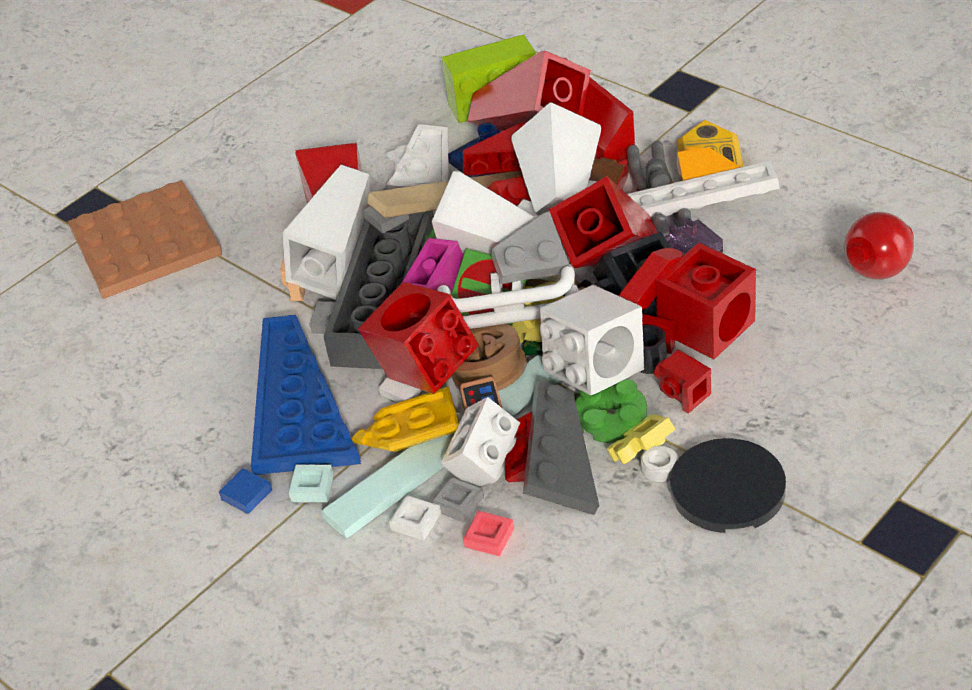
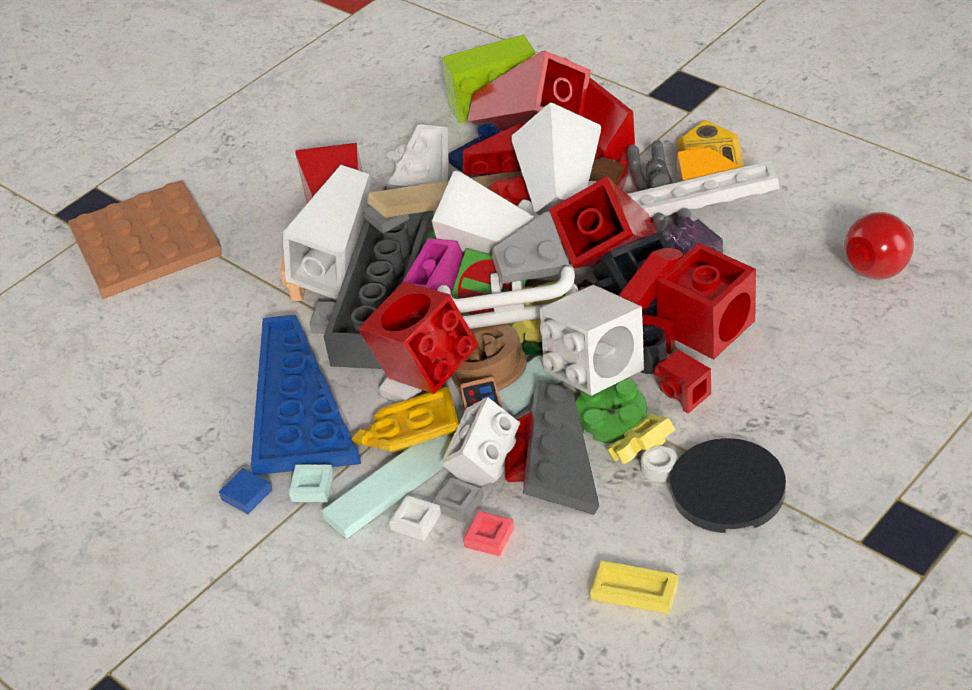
(634, 587): none -> light yellow tile

